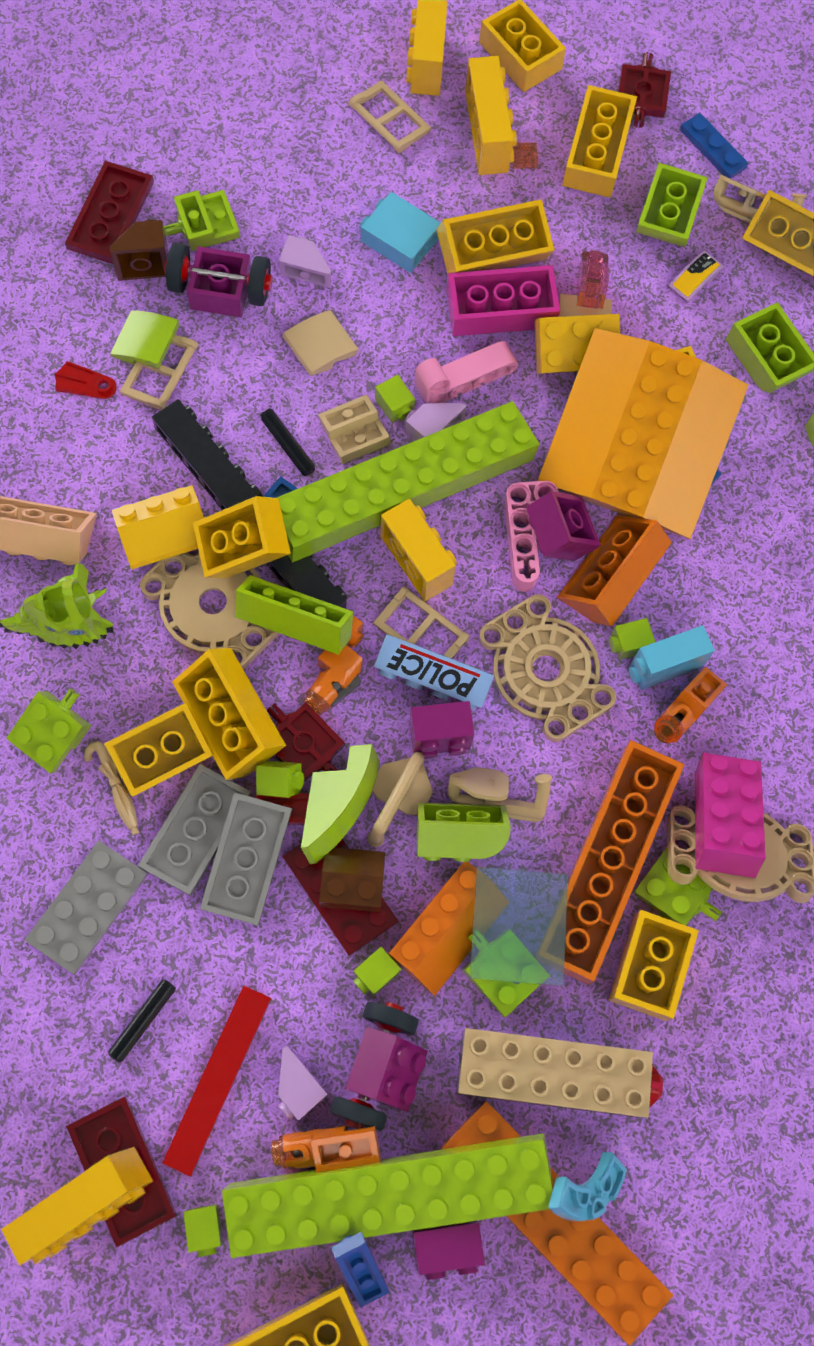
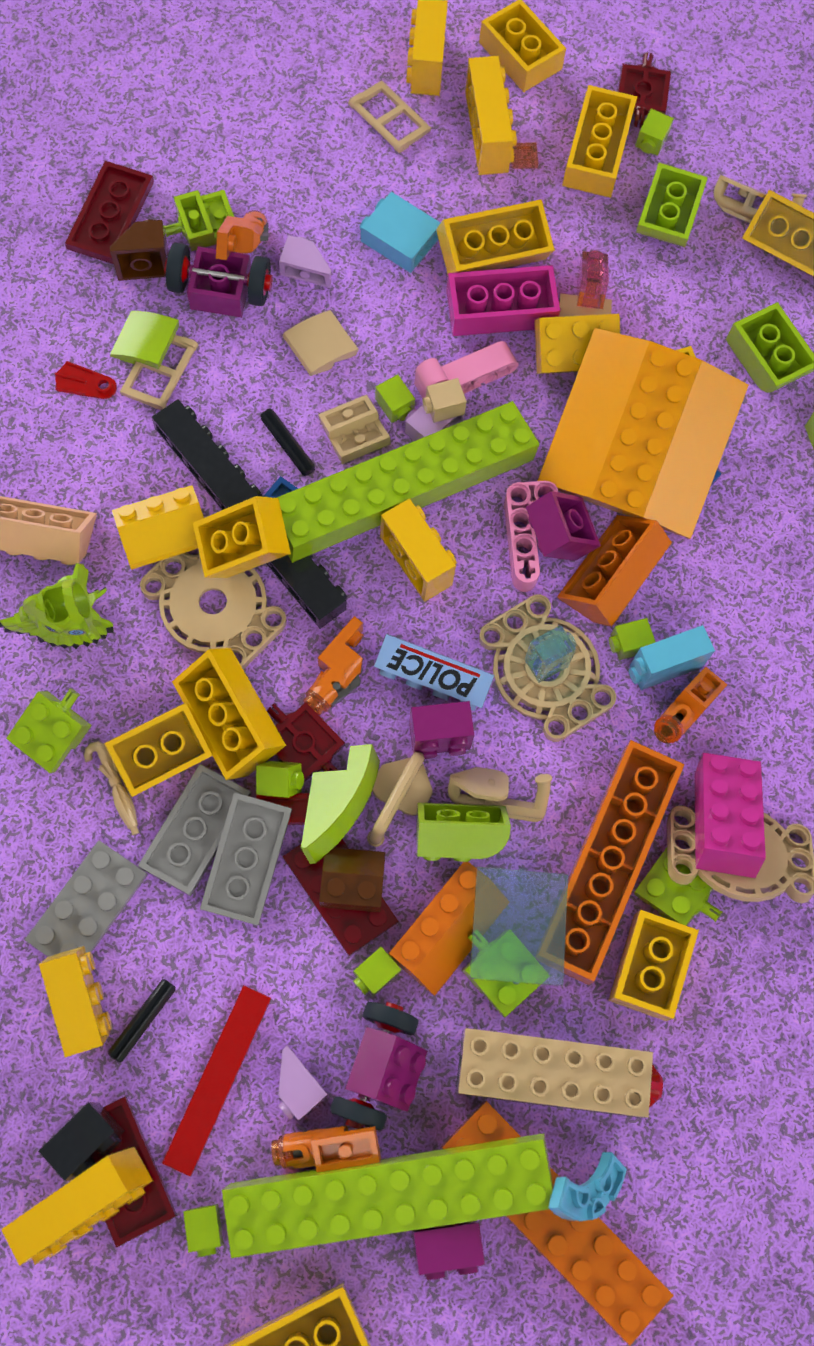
(75, 1000): none -> yellow brick
(82, 1141): none -> black brick
(241, 234): none -> orange plate
(294, 614): lime brick -> none
(360, 1269): blue plate -> none
(433, 615): tan window -> none
(444, 400): none -> tan brick
(550, 653): none -> clear light blue brick
(654, 132): none -> lime brick
(696, 276): slope -> none
(714, 146): blue plate -> none

